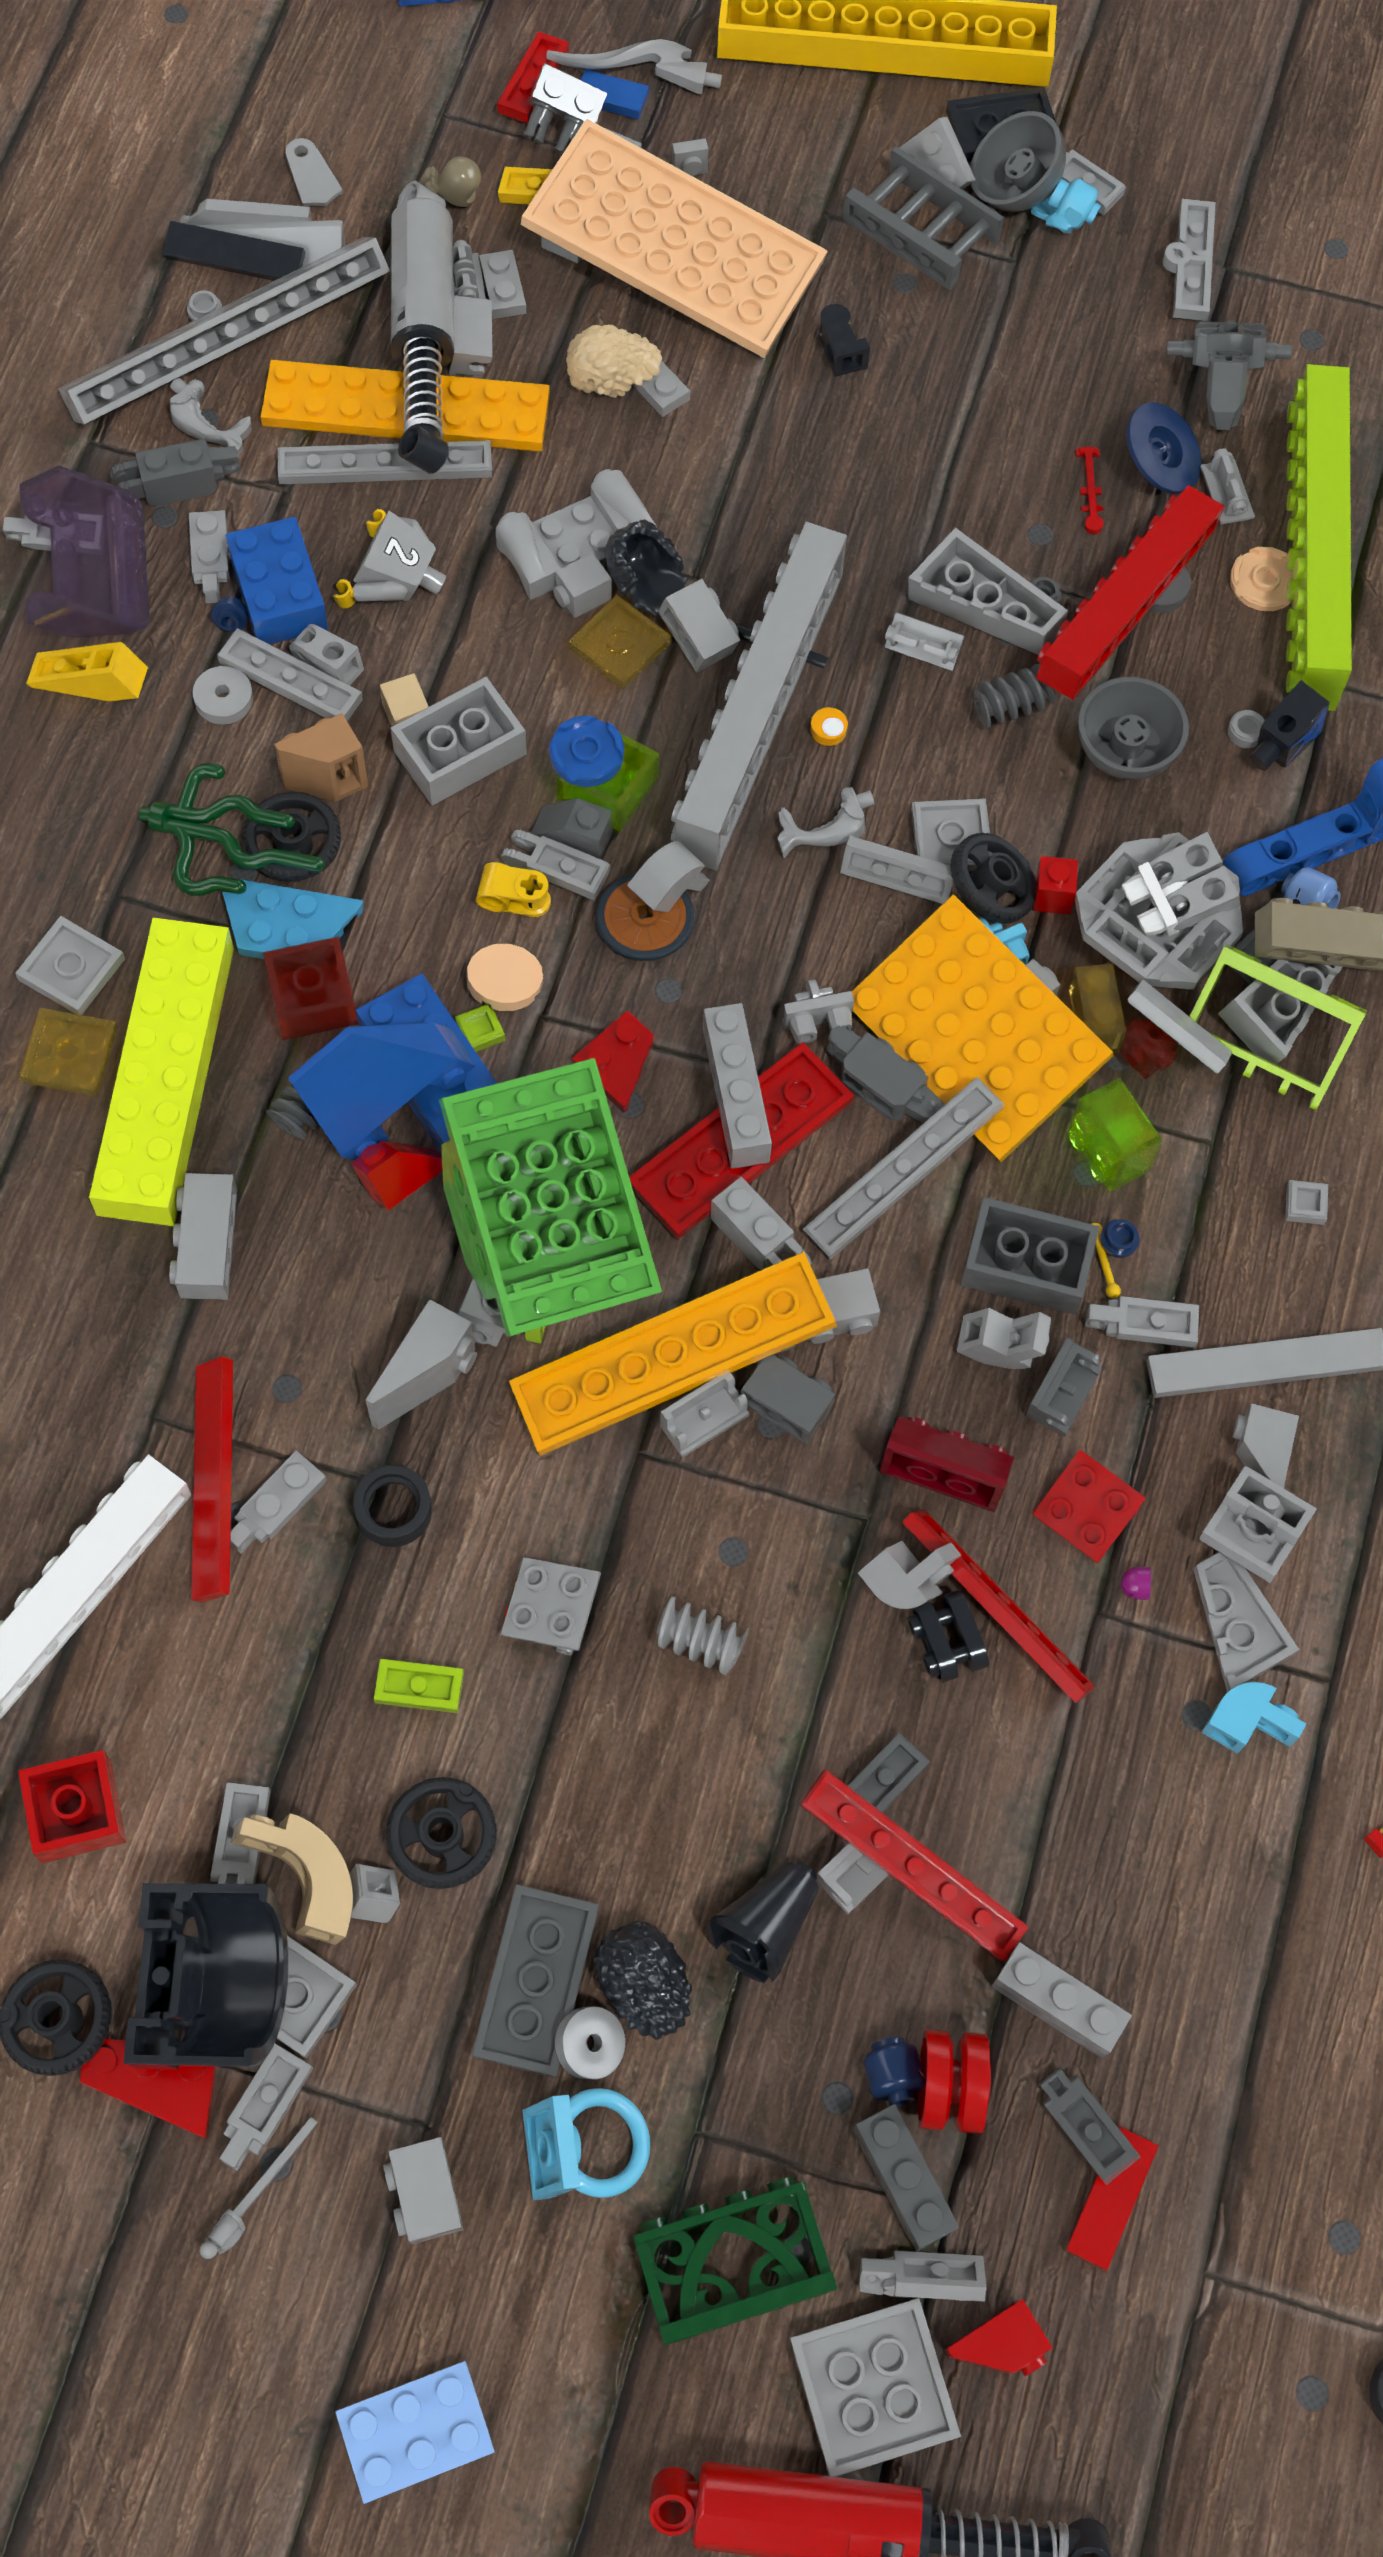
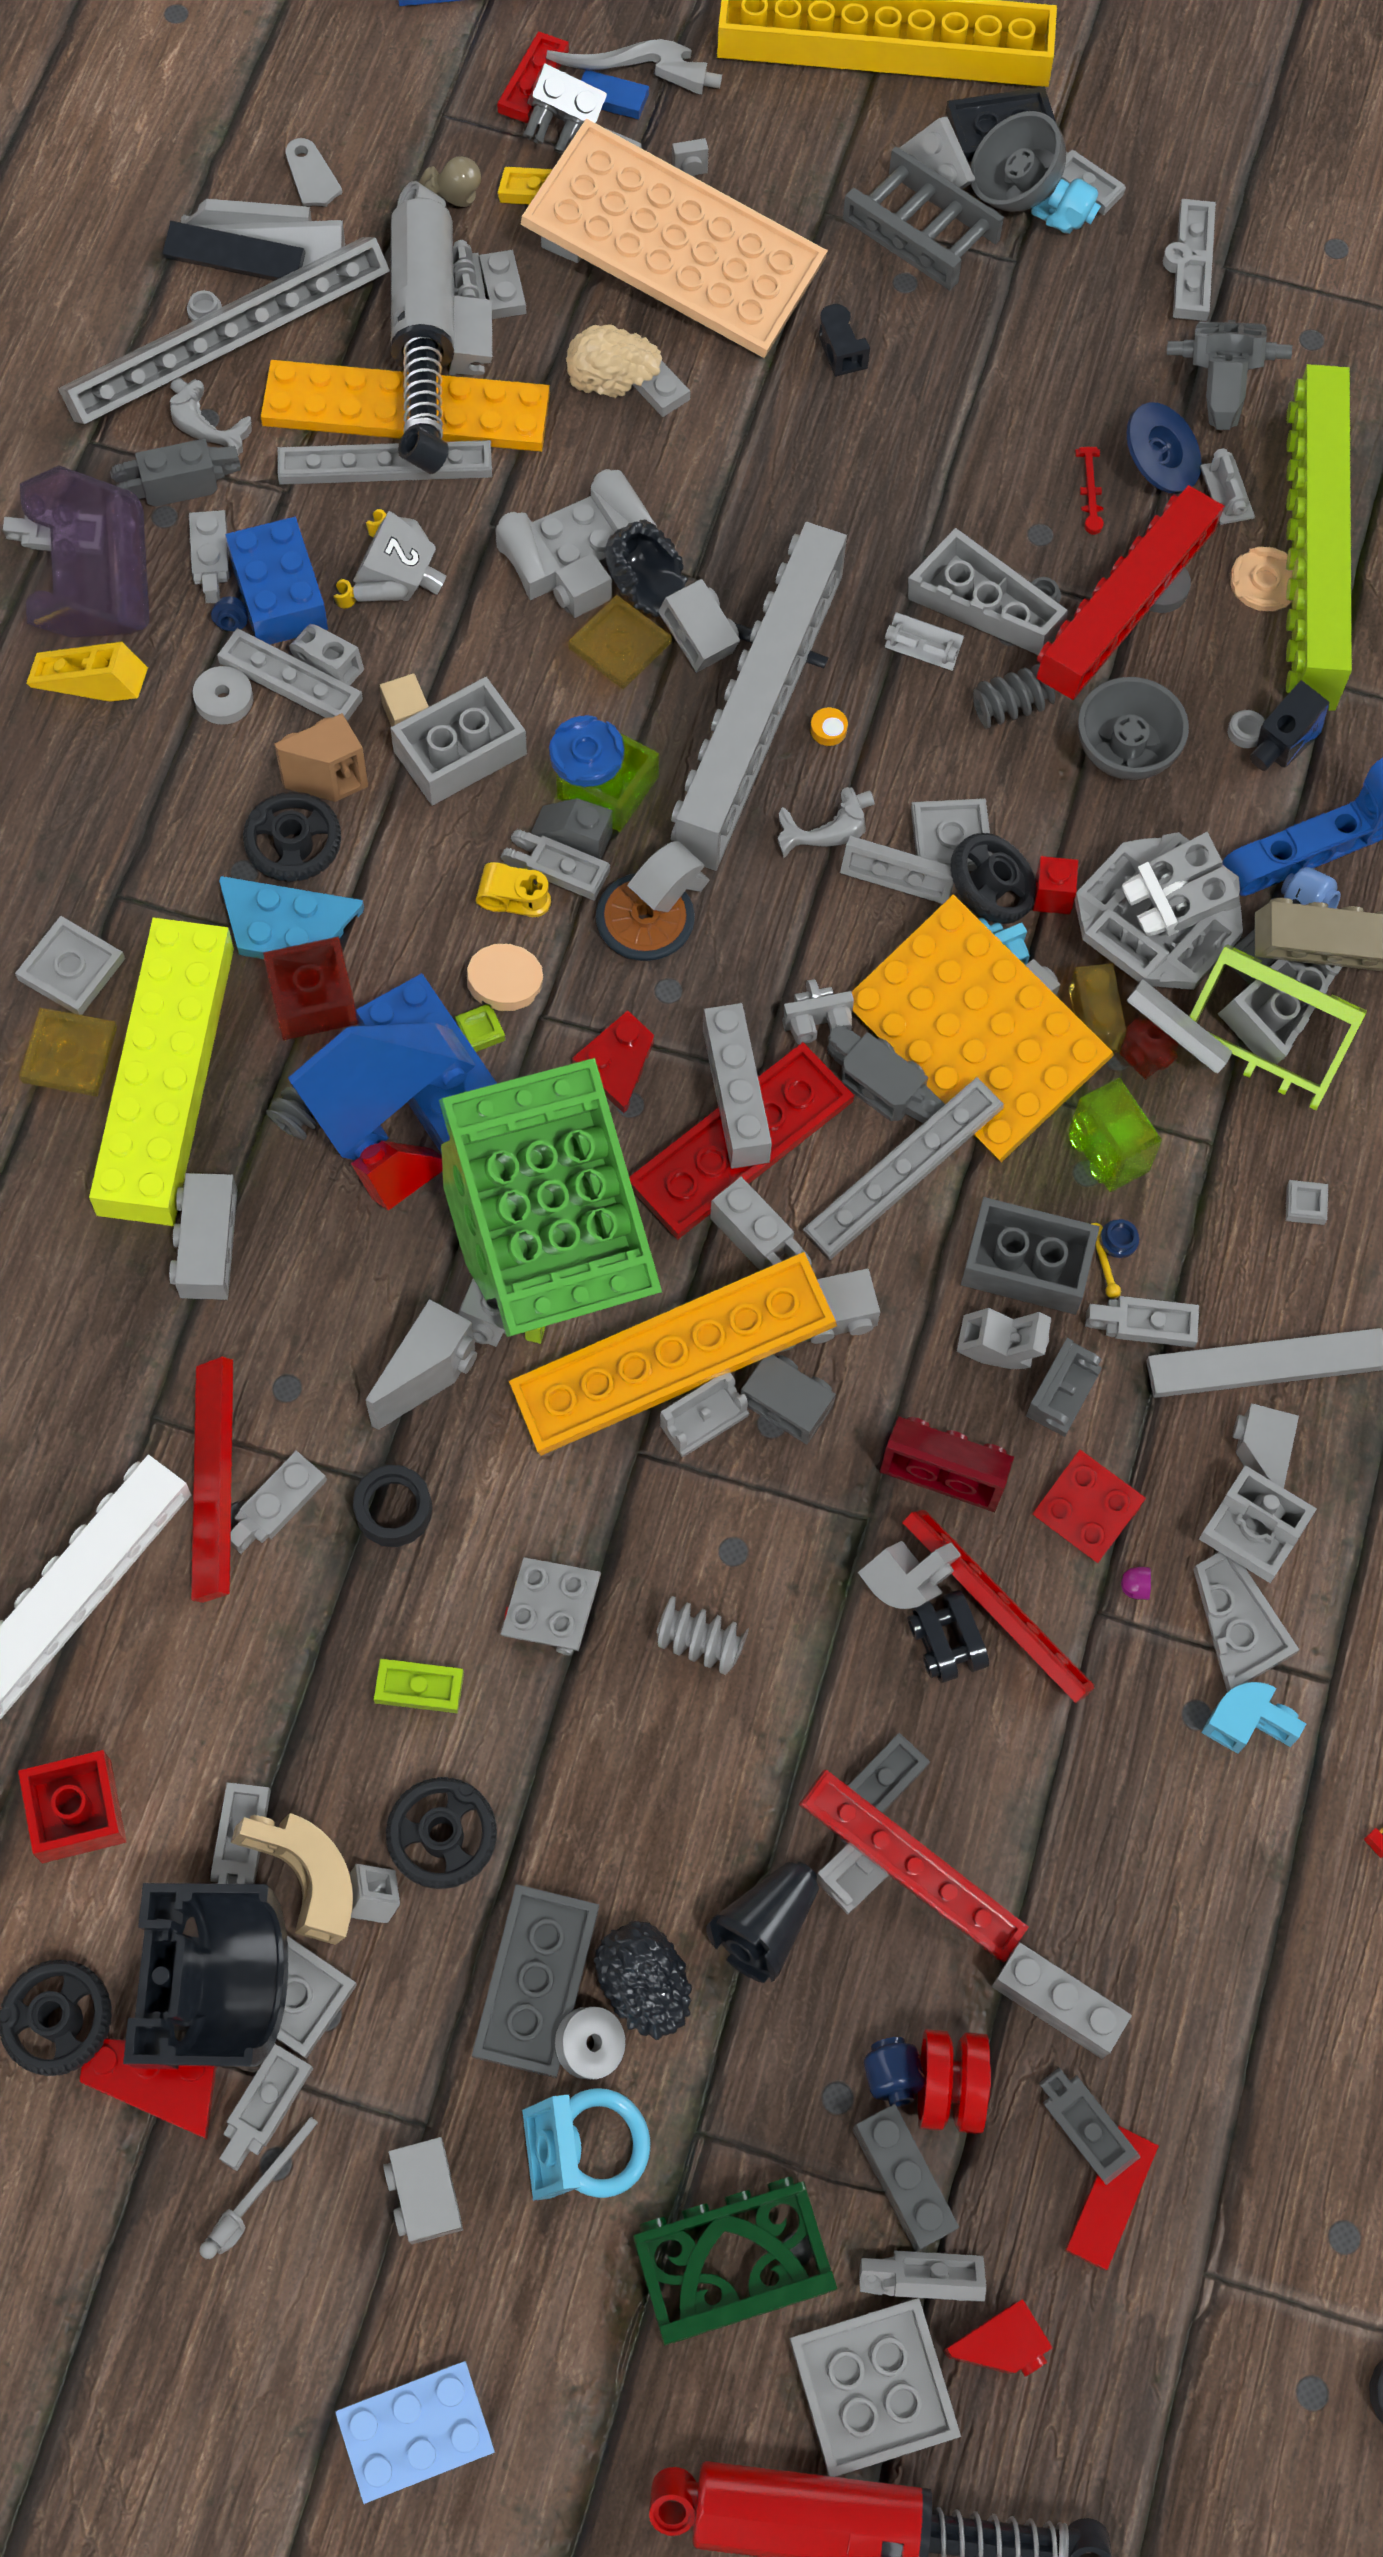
(184, 824): dark green plant -> none

